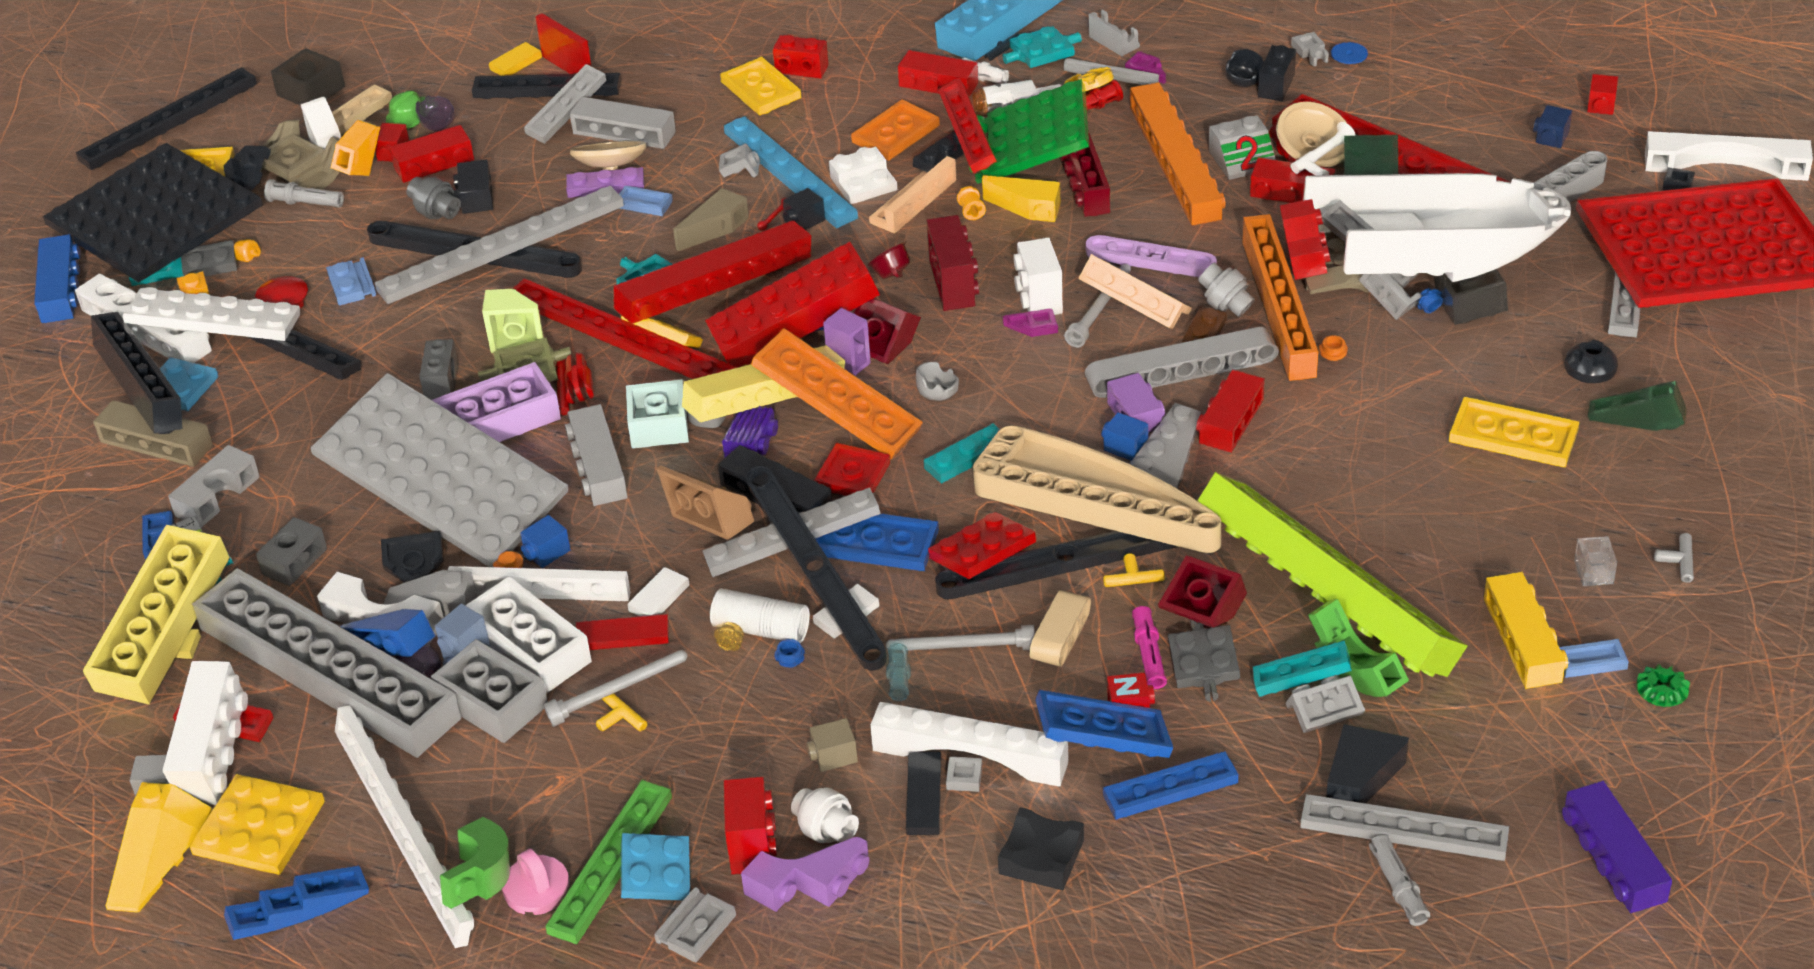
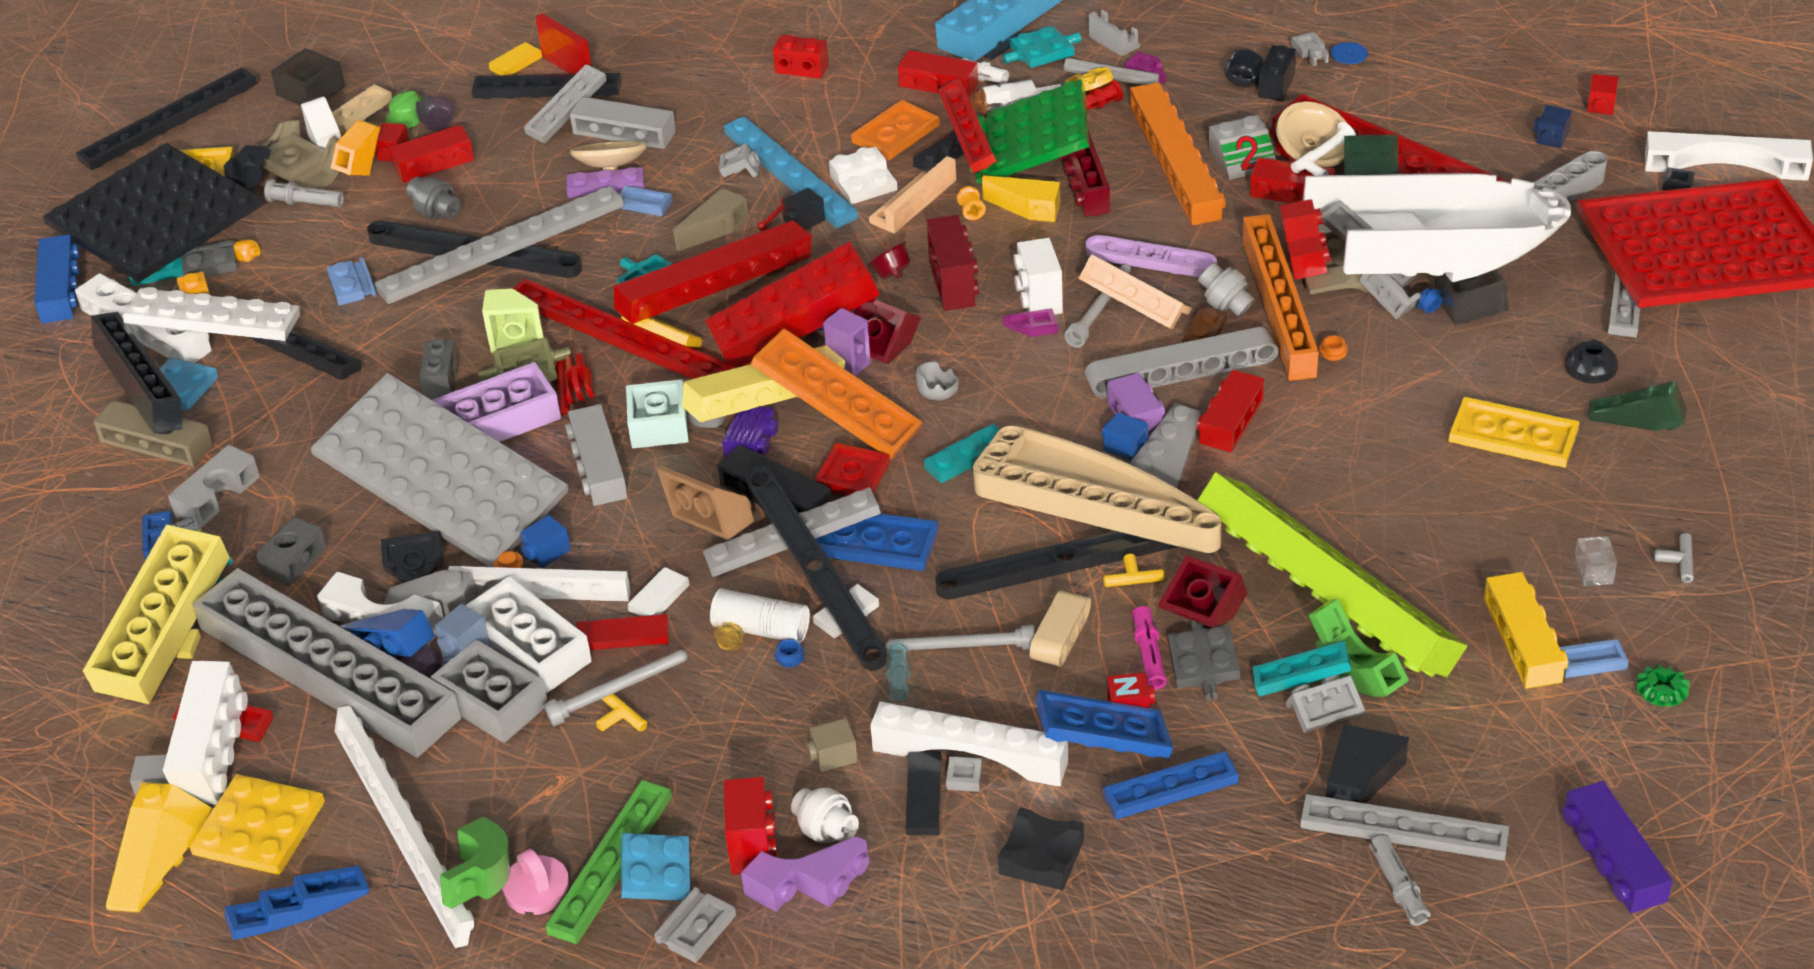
(283, 289): red dish -> none
(474, 186): black brick -> none
(760, 86): yellow plate -> none
(982, 545): red plate -> none

